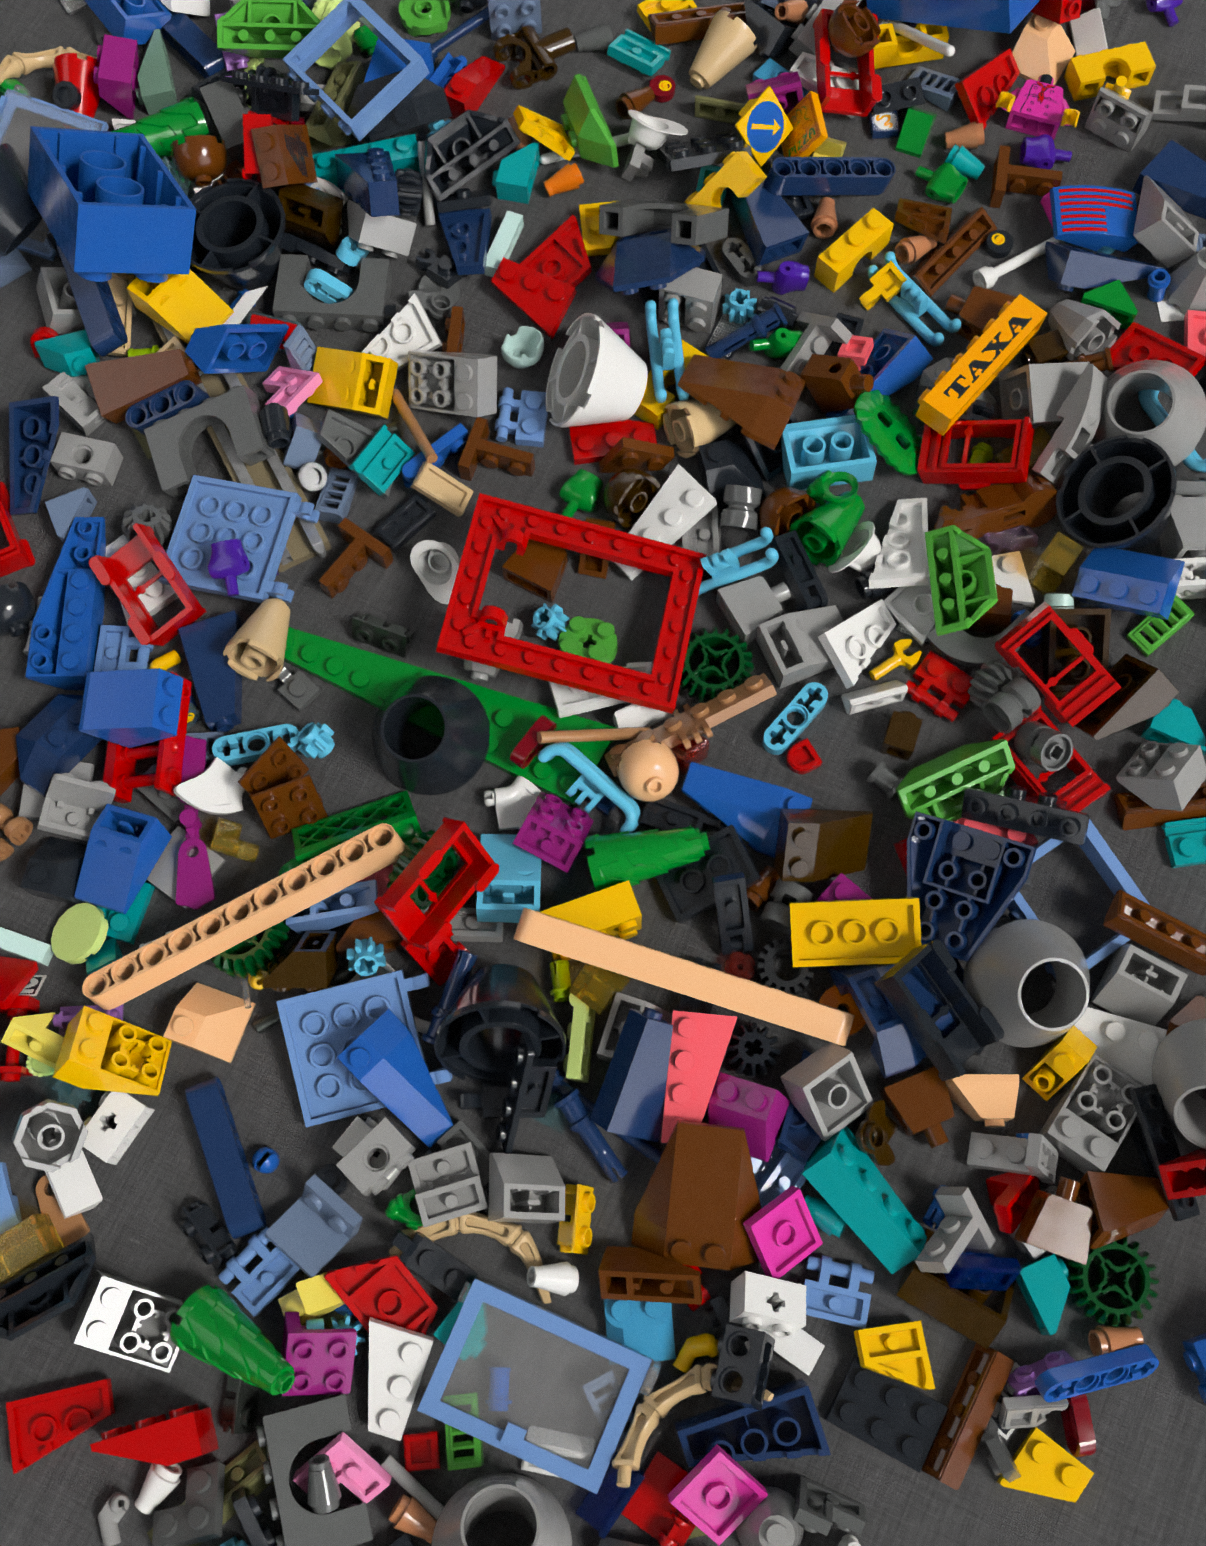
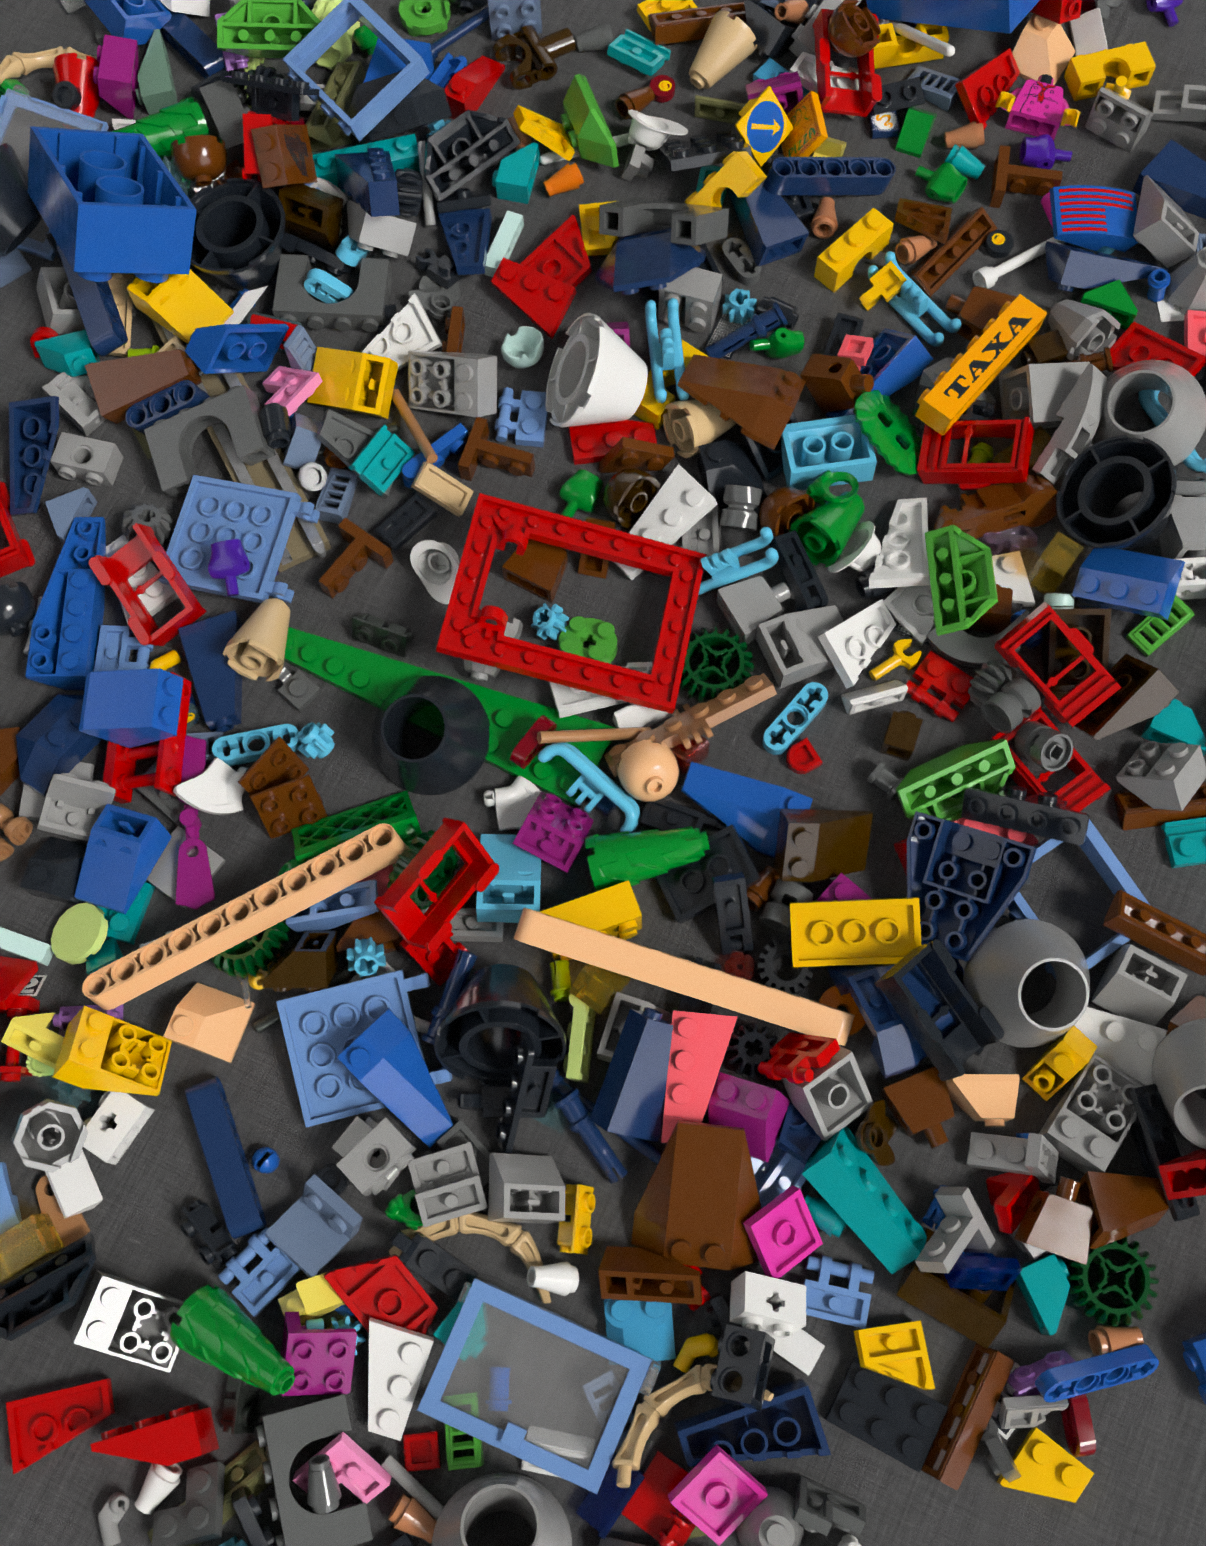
(226, 841): clear yellow piece -> none
(787, 278): dark purple piece -> none
(795, 1056): none -> red plate
(816, 339): light grey bracket -> none

